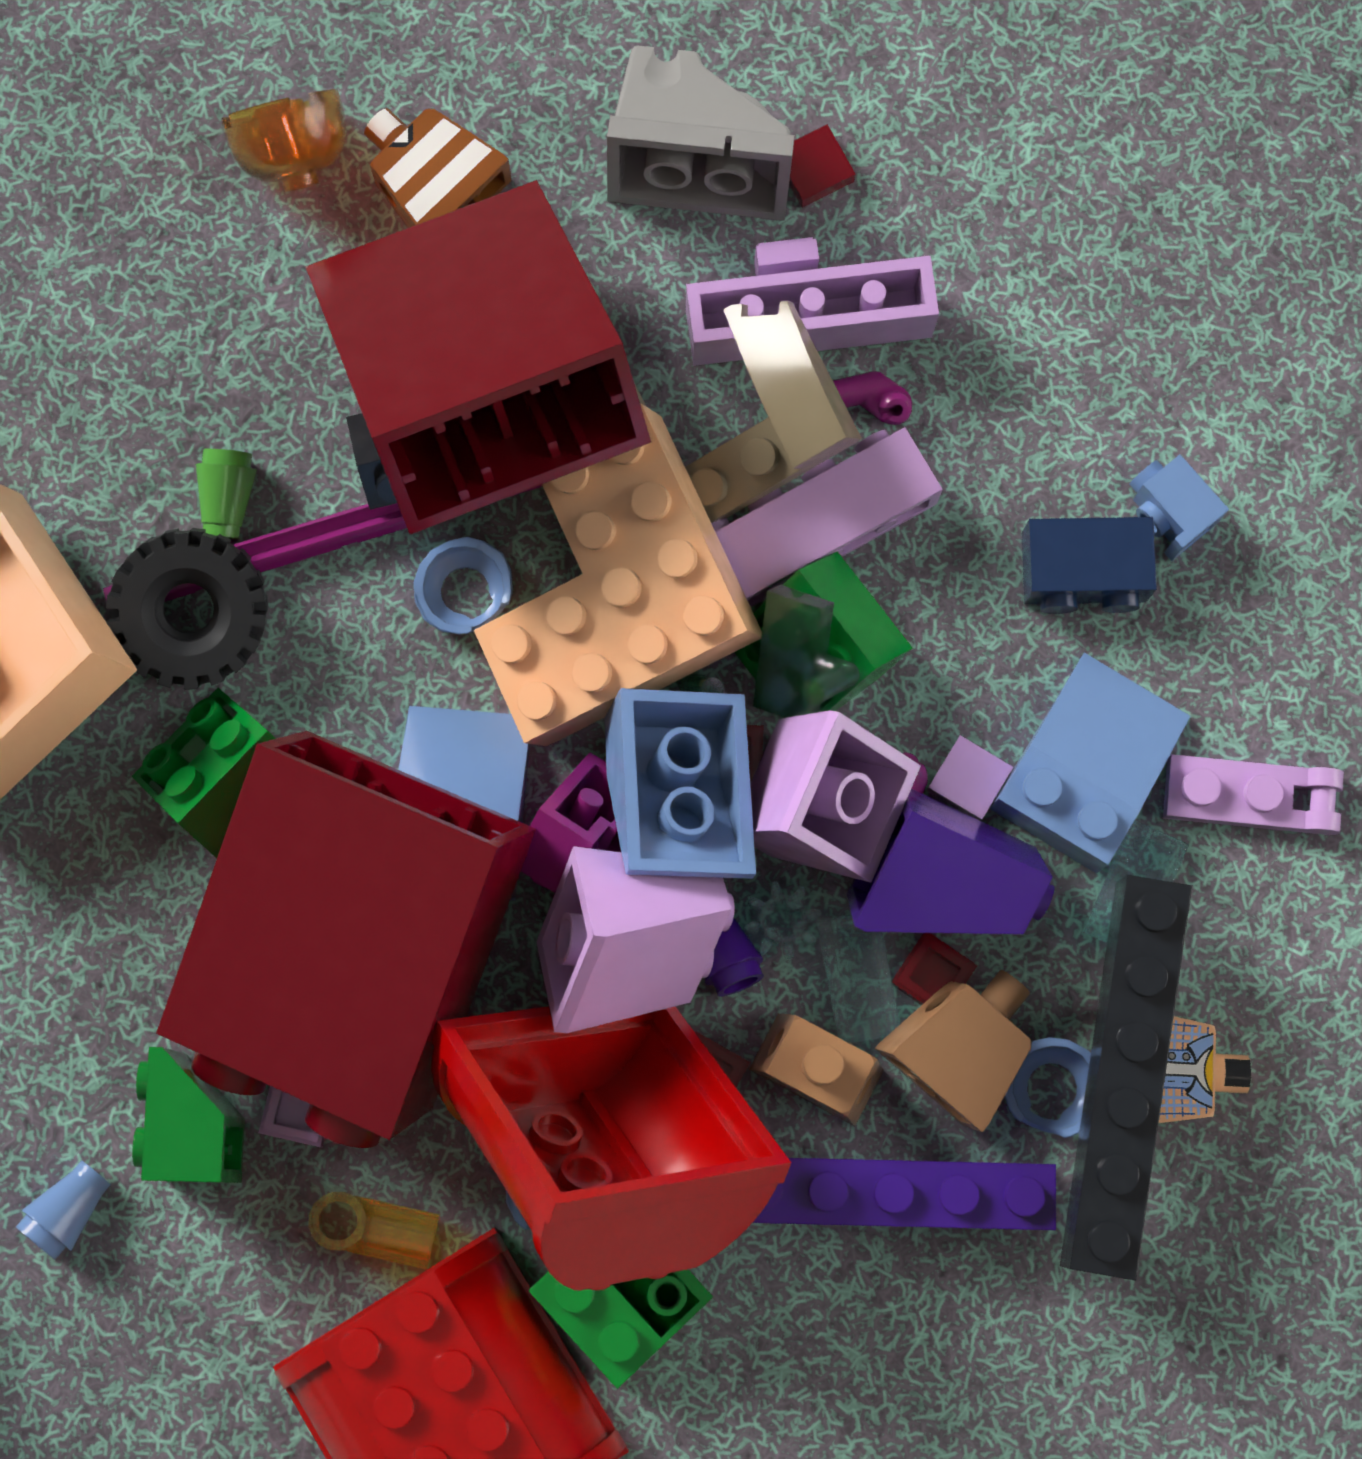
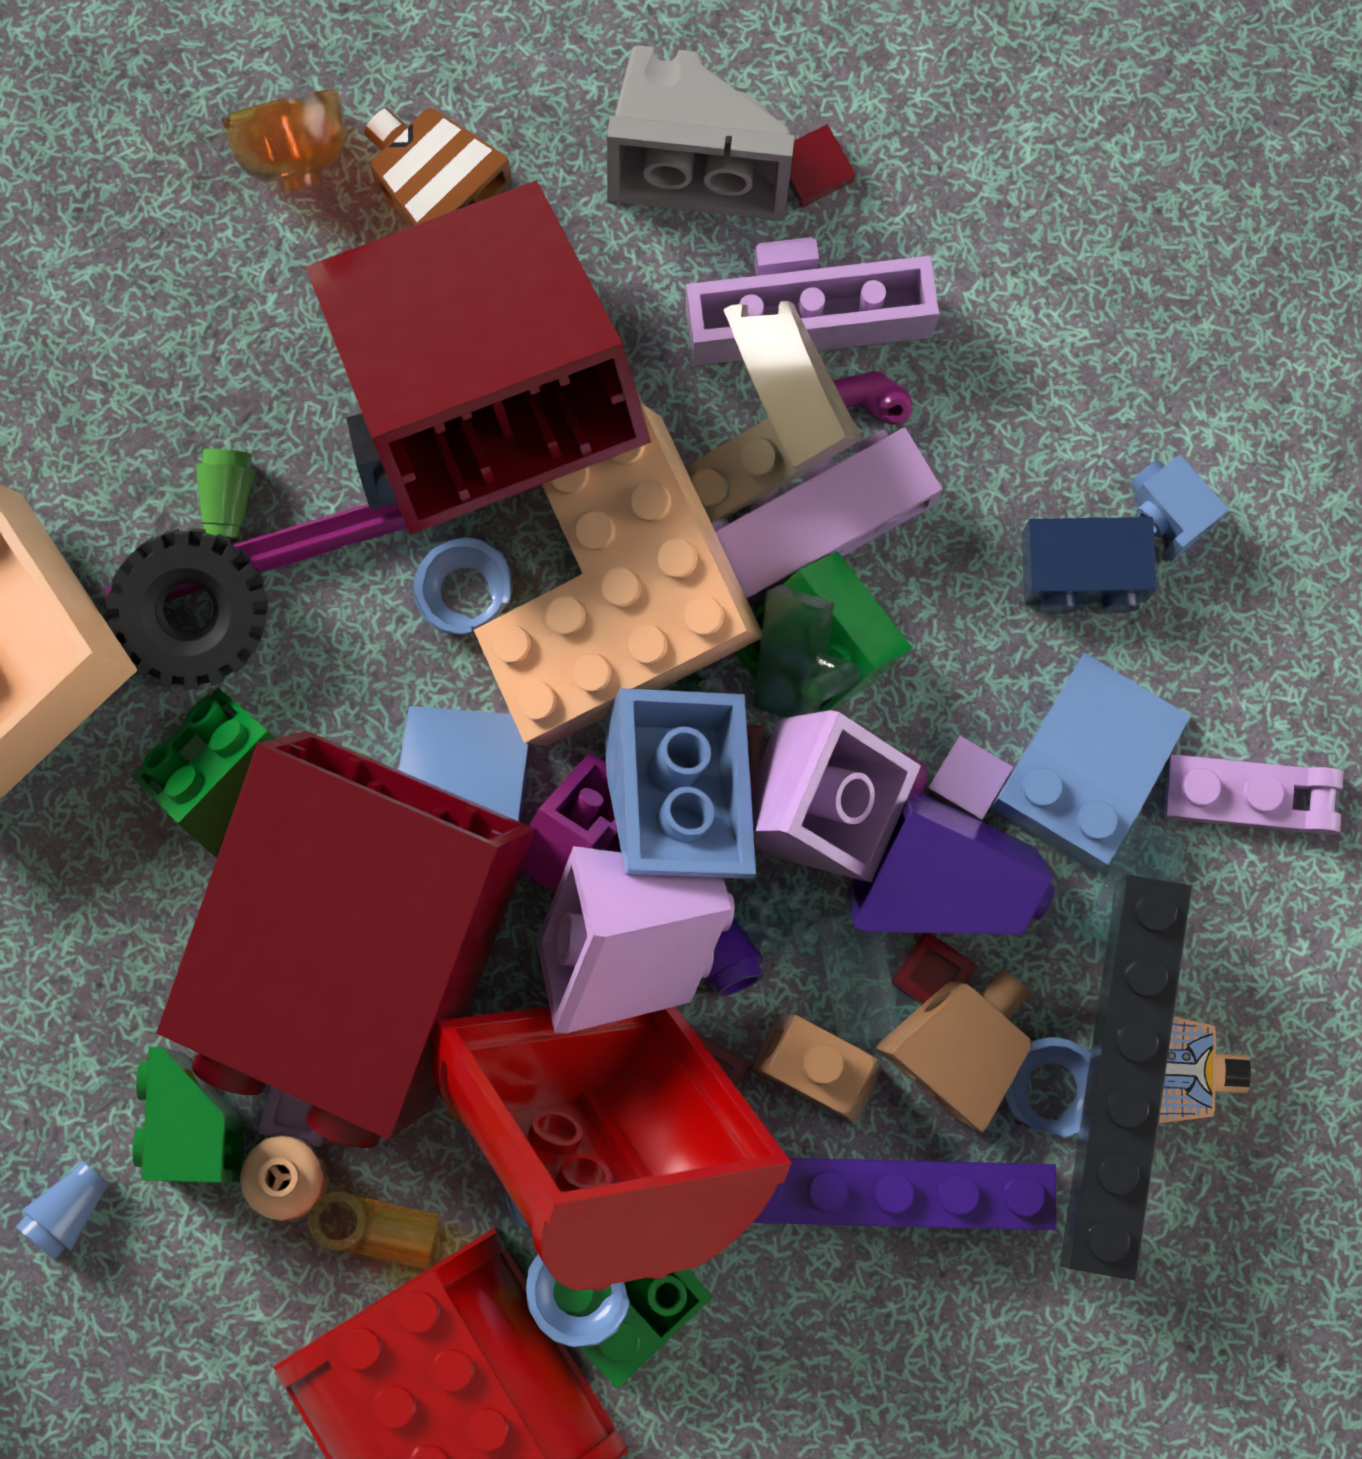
(307, 1177): none -> light nougat head
(566, 1328): none -> medium blue piece

